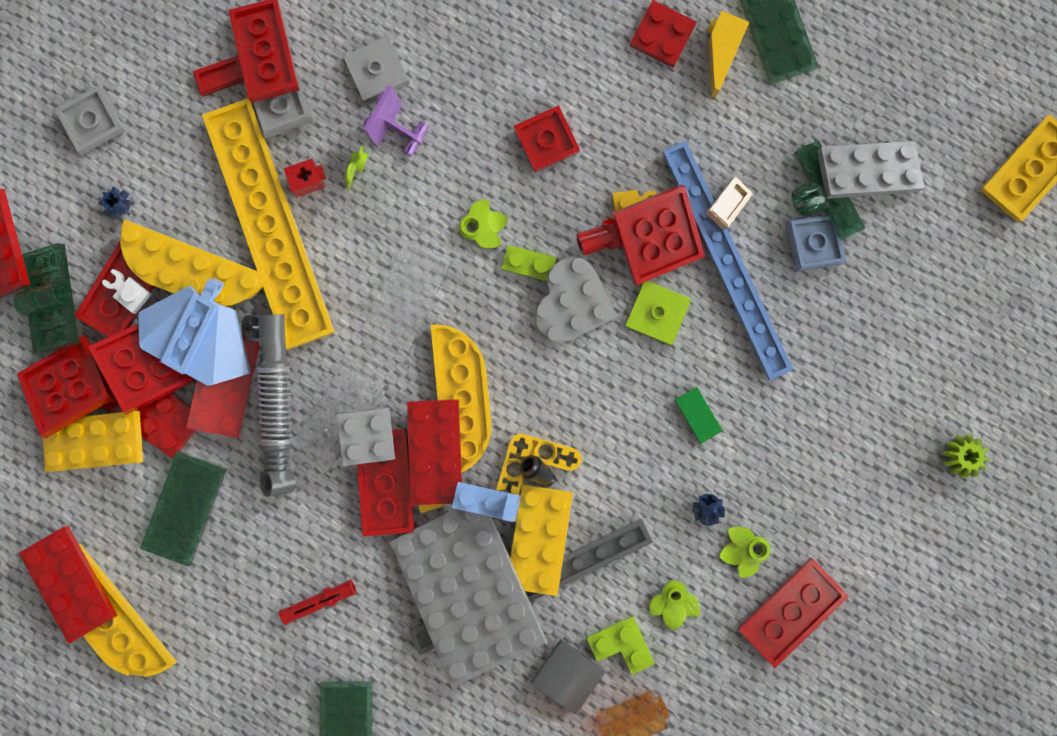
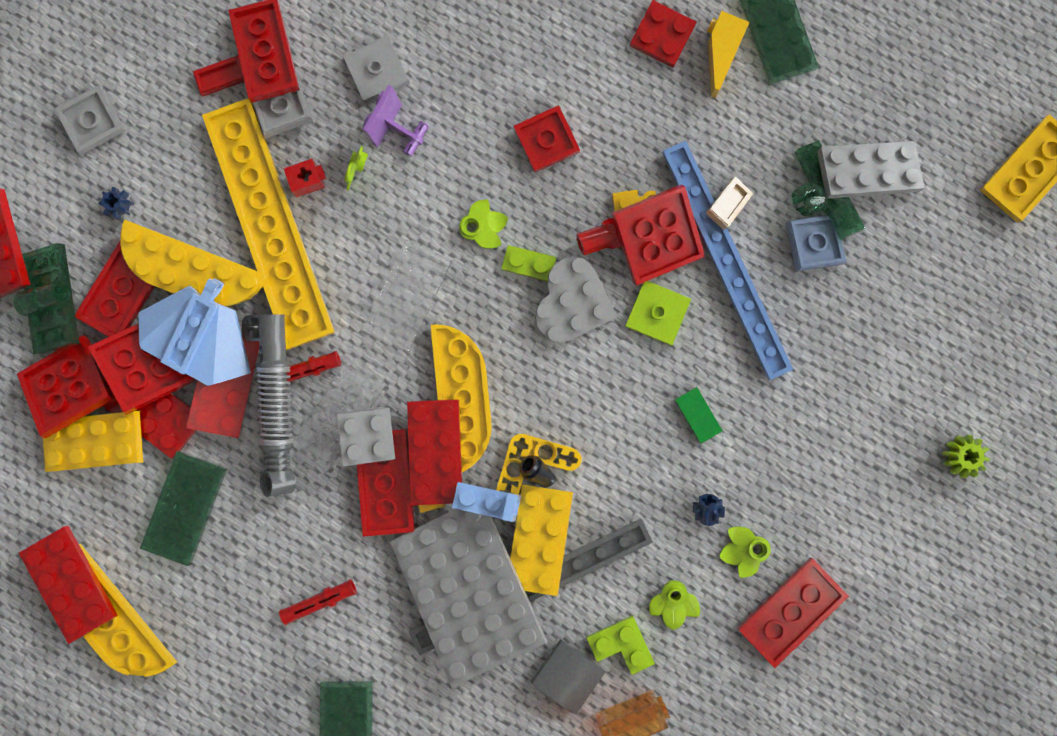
(129, 292): white plate -> none
(314, 366): none -> red pin

